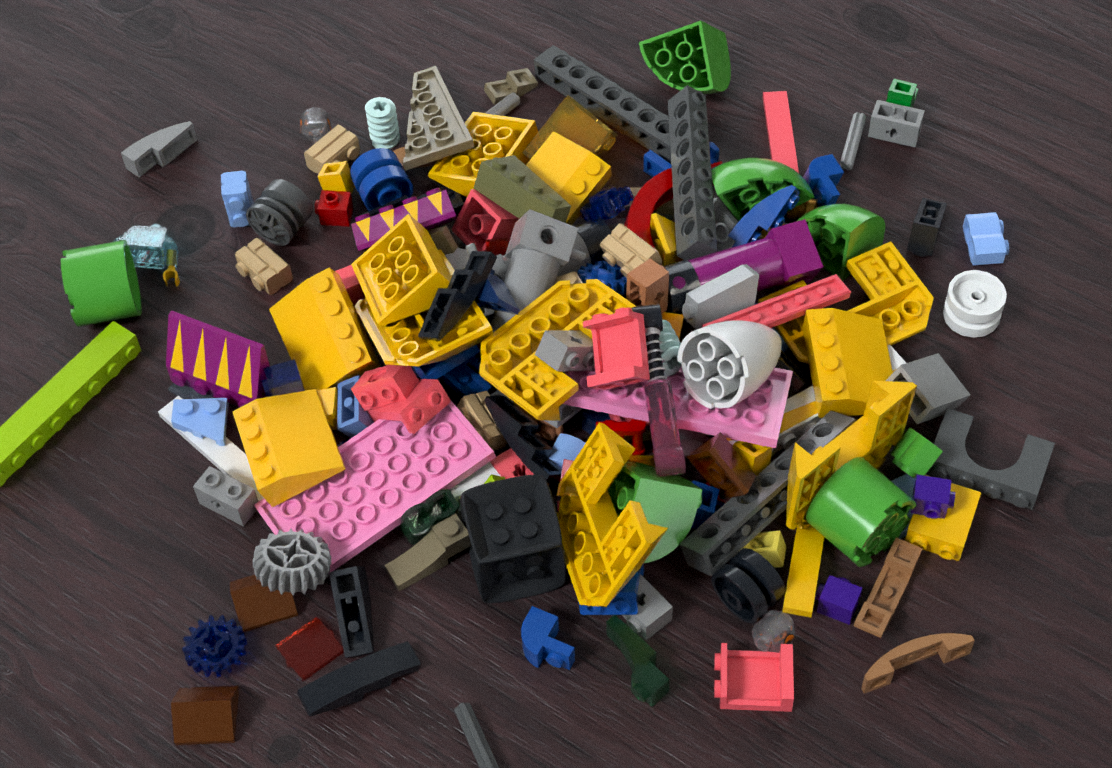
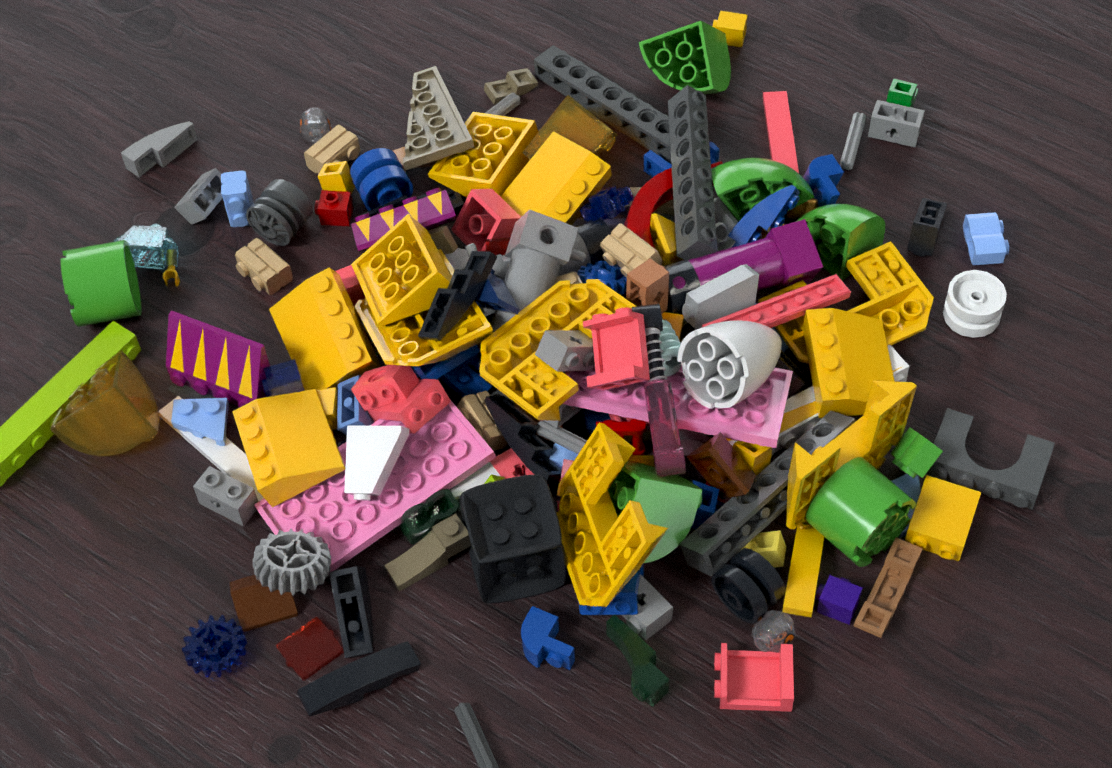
(109, 412): none -> clear yellow brick
(201, 197): none -> light grey brick
(205, 715): reddish brown slope -> none
(371, 457): none -> white slope
(382, 123): light aqua piece -> none
(519, 189): olive wedge -> none
(561, 437): none -> light grey axle
(734, 27): none -> yellow brick
(932, 496): dark purple brick -> none
(935, 390): light grey brick -> none
(947, 645): medium nougat slope -> none

